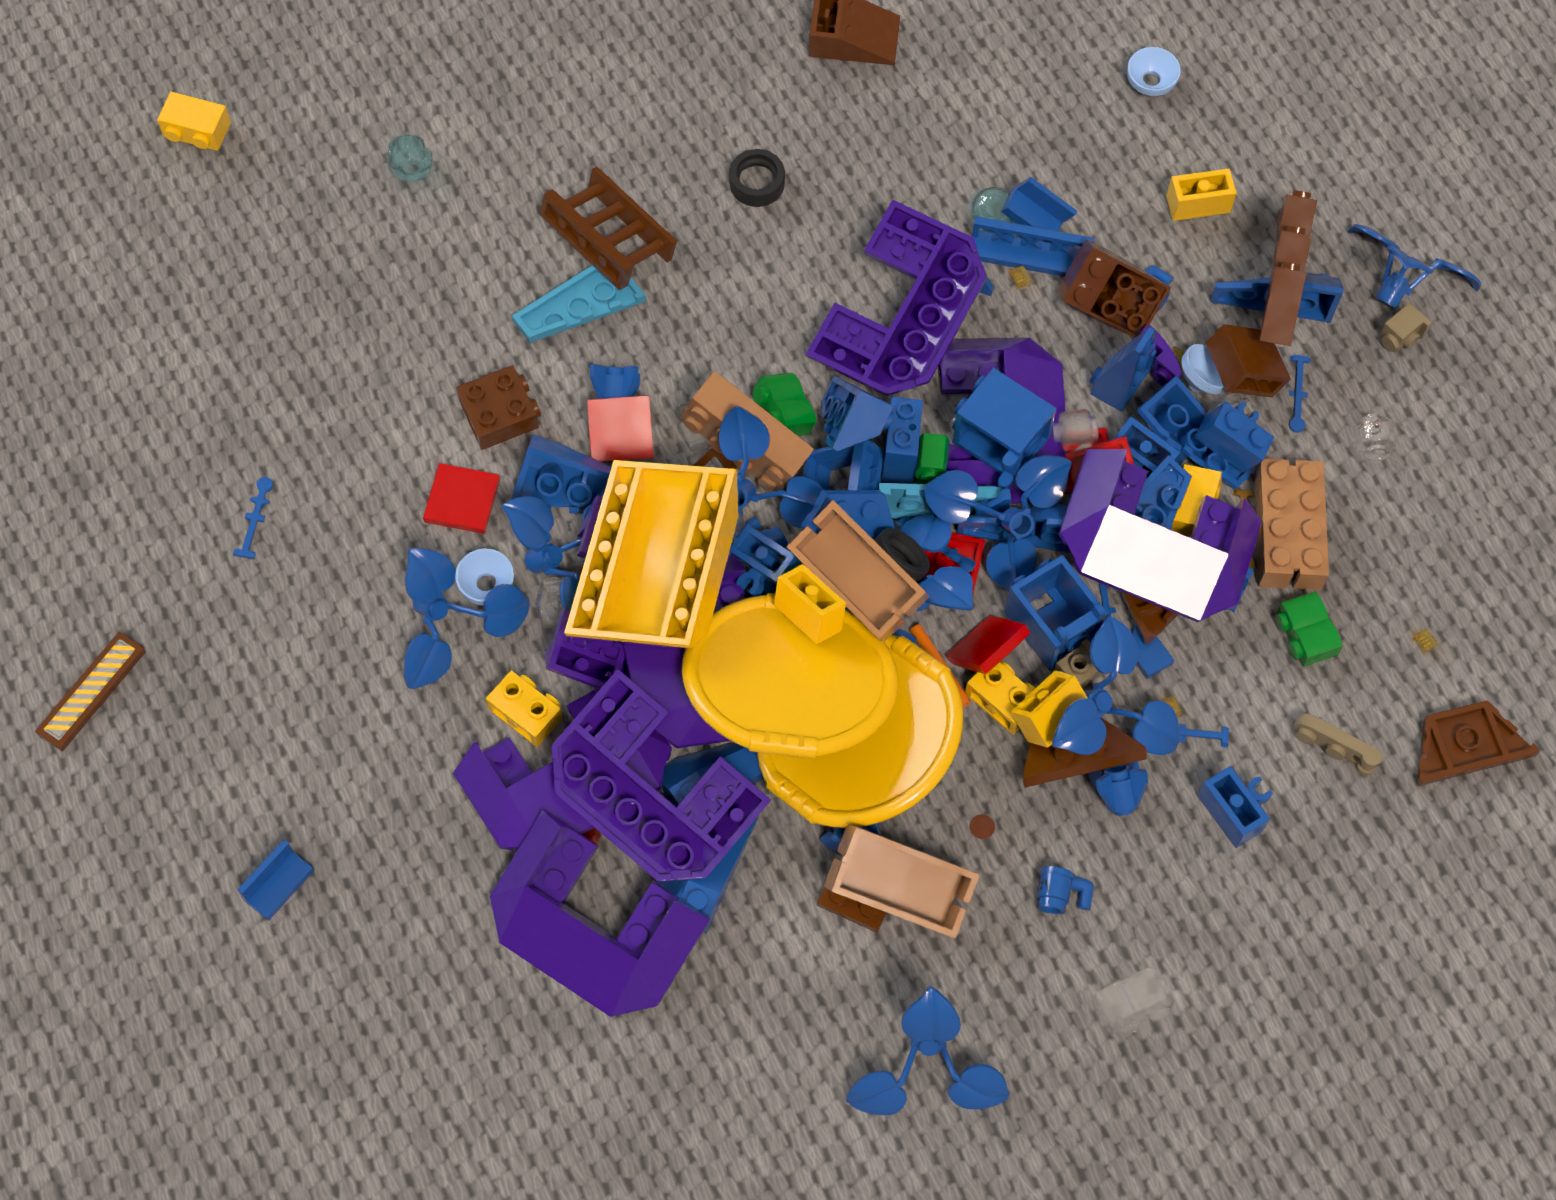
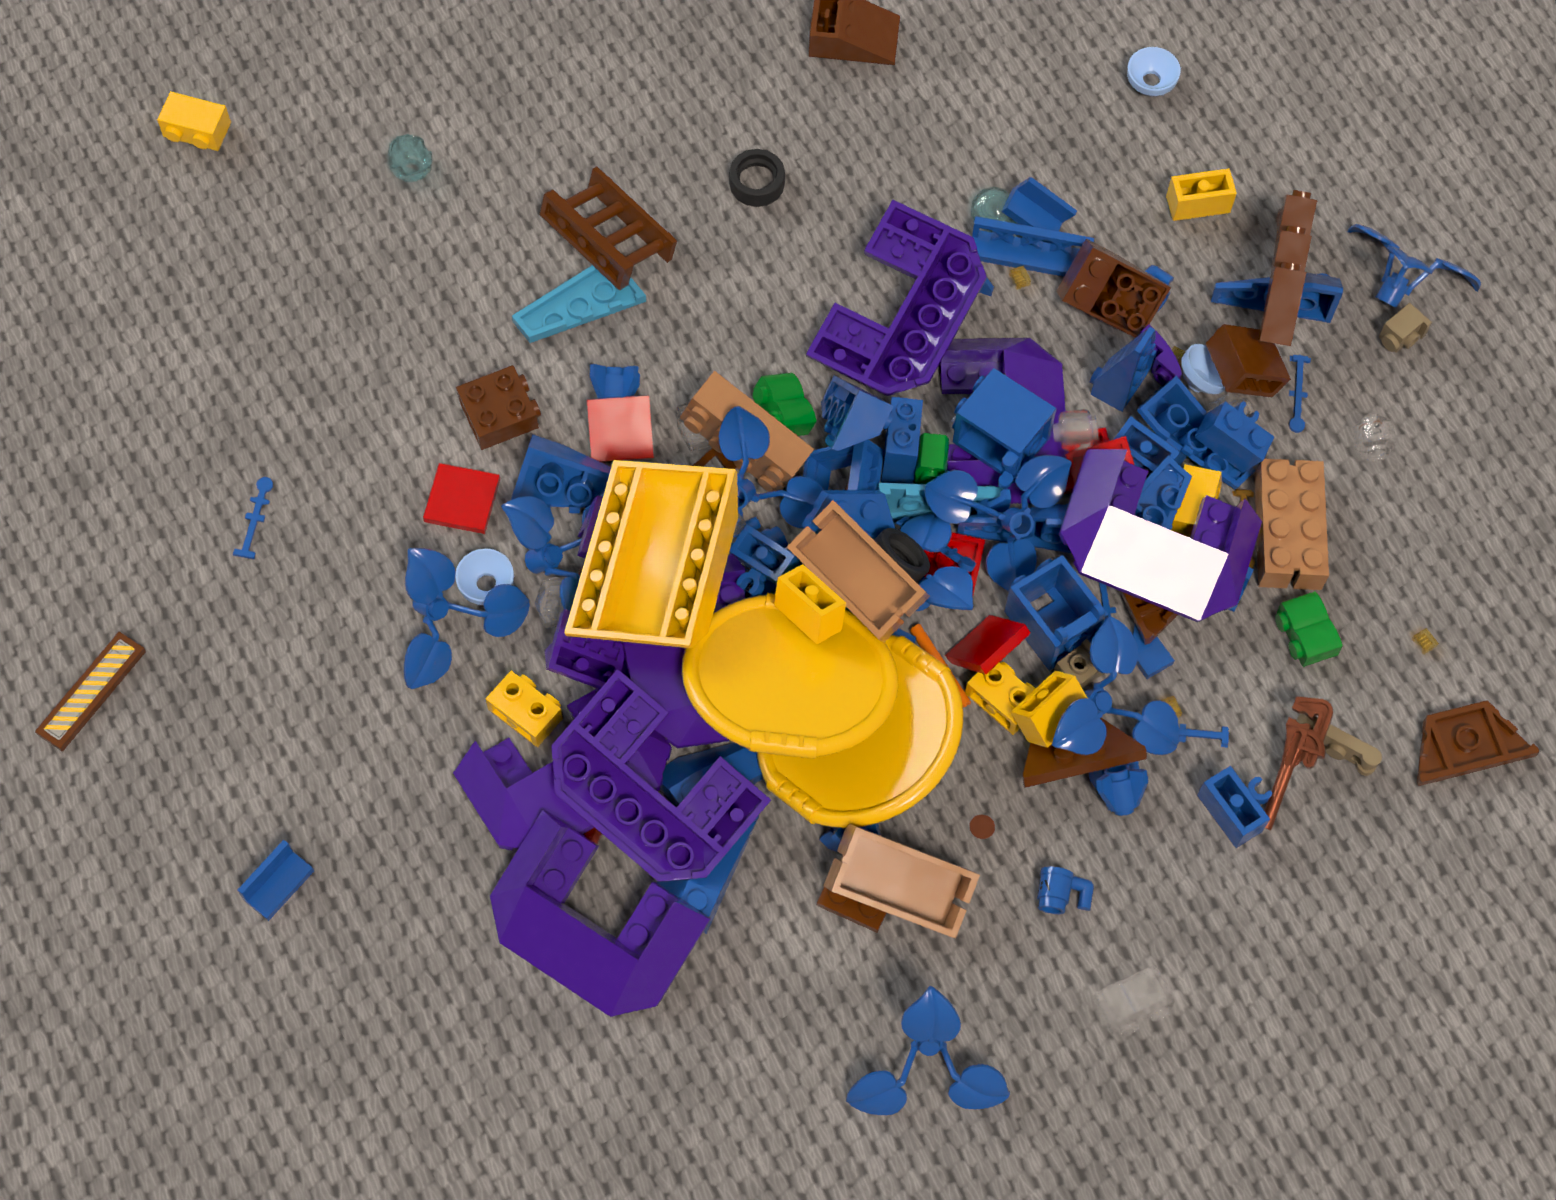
(1300, 746): none -> copper piece

